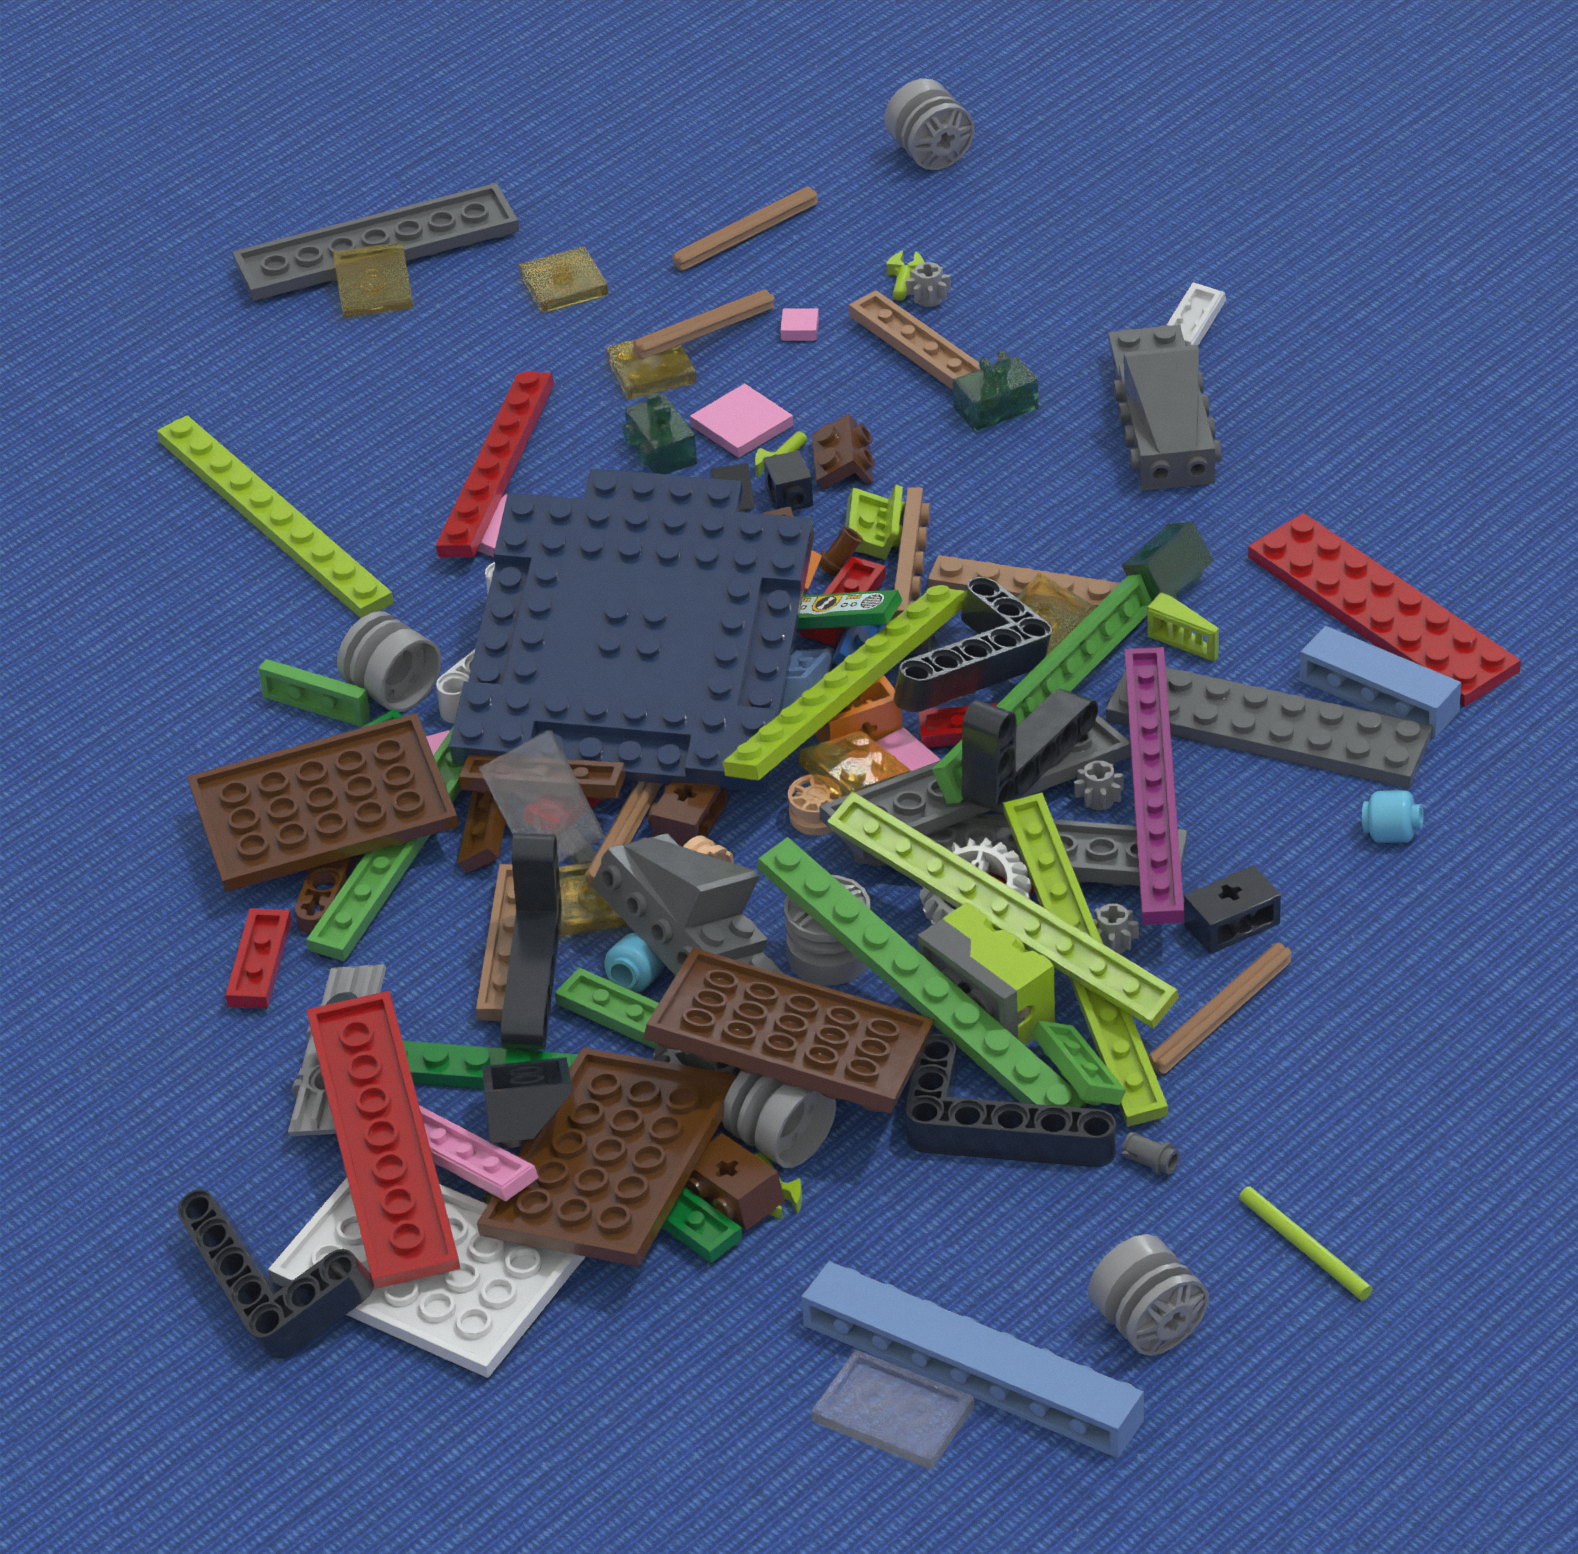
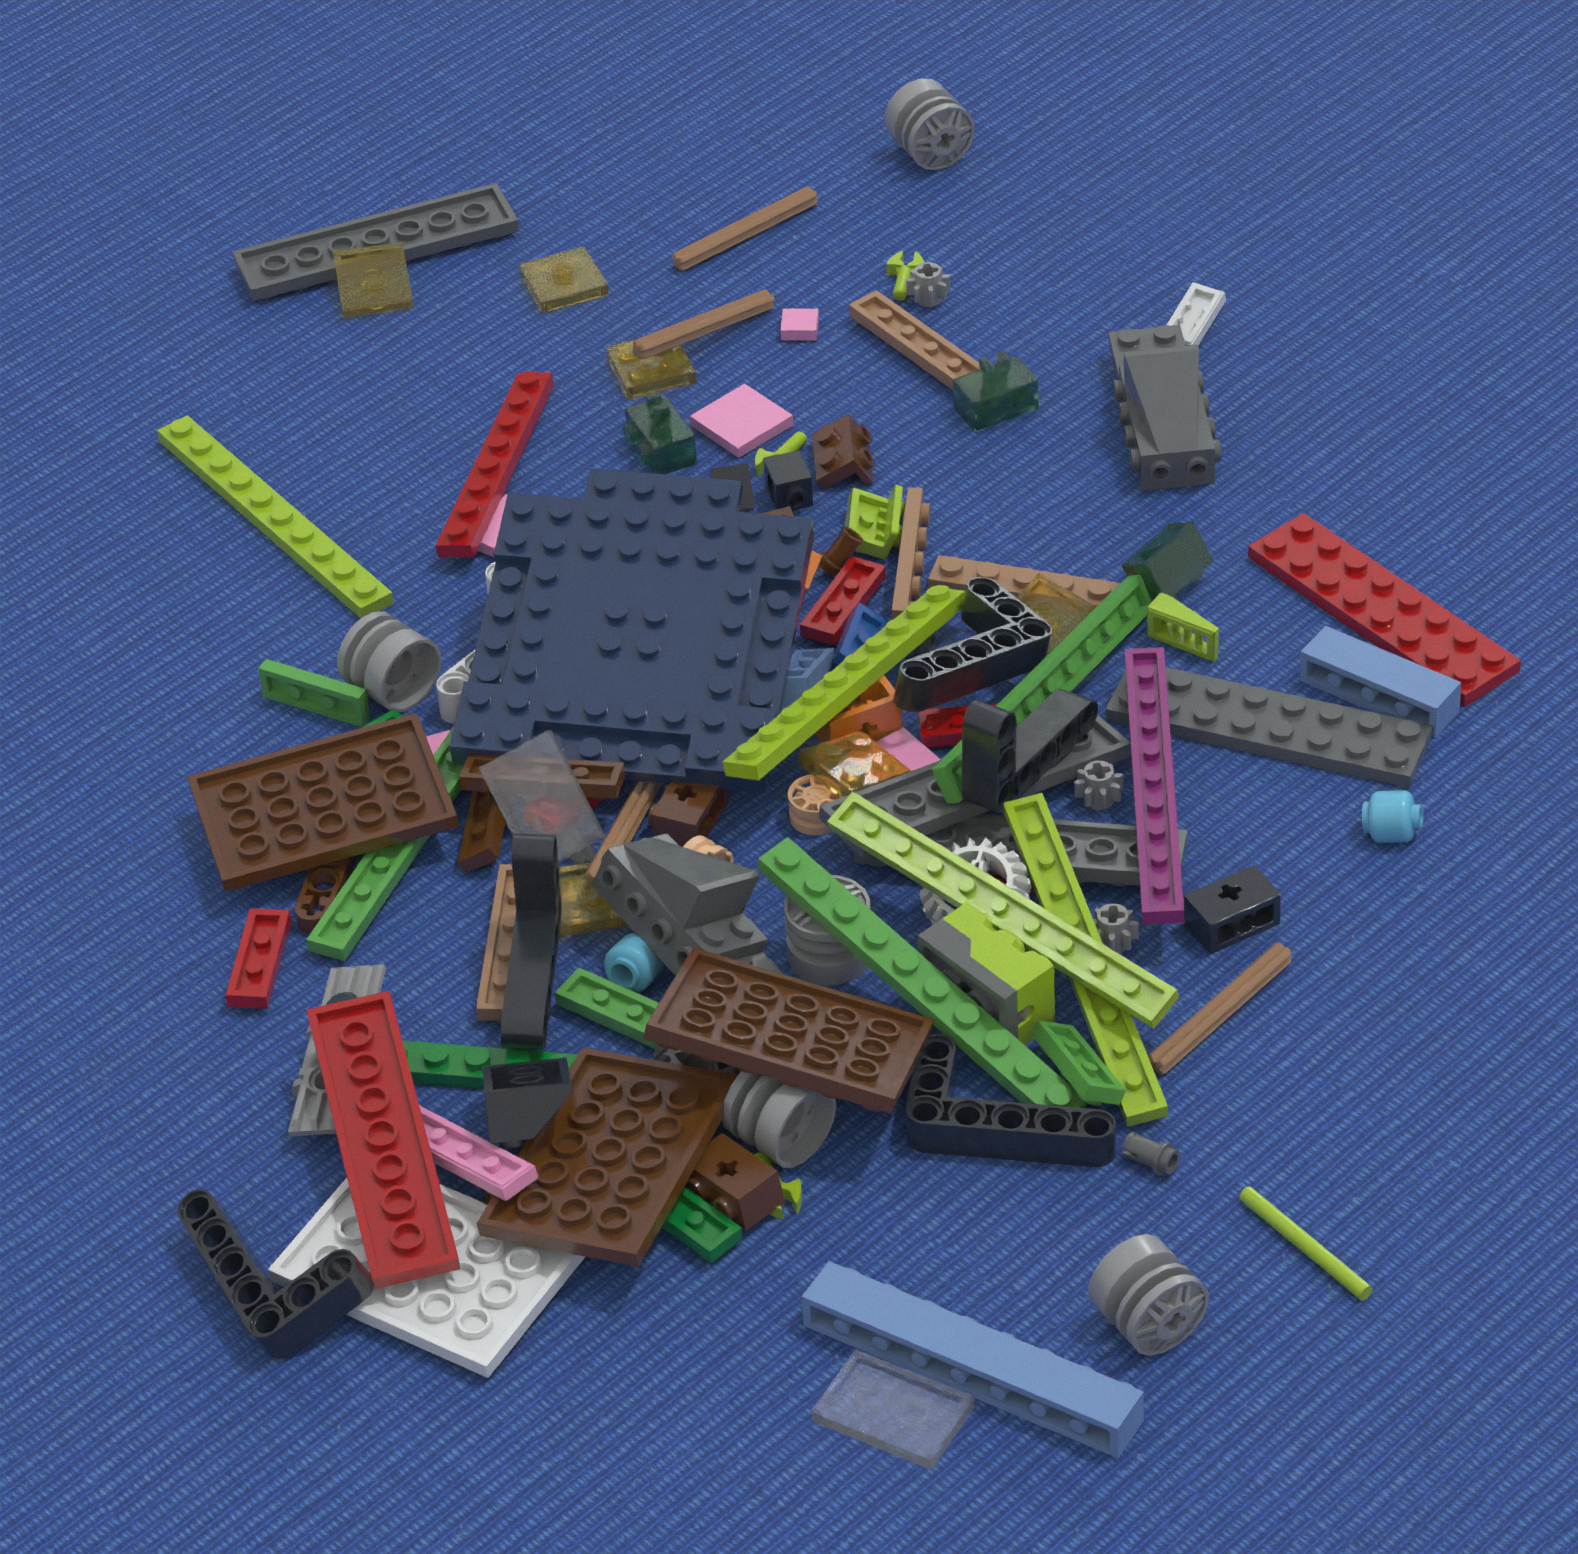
(848, 609): green tile -> none

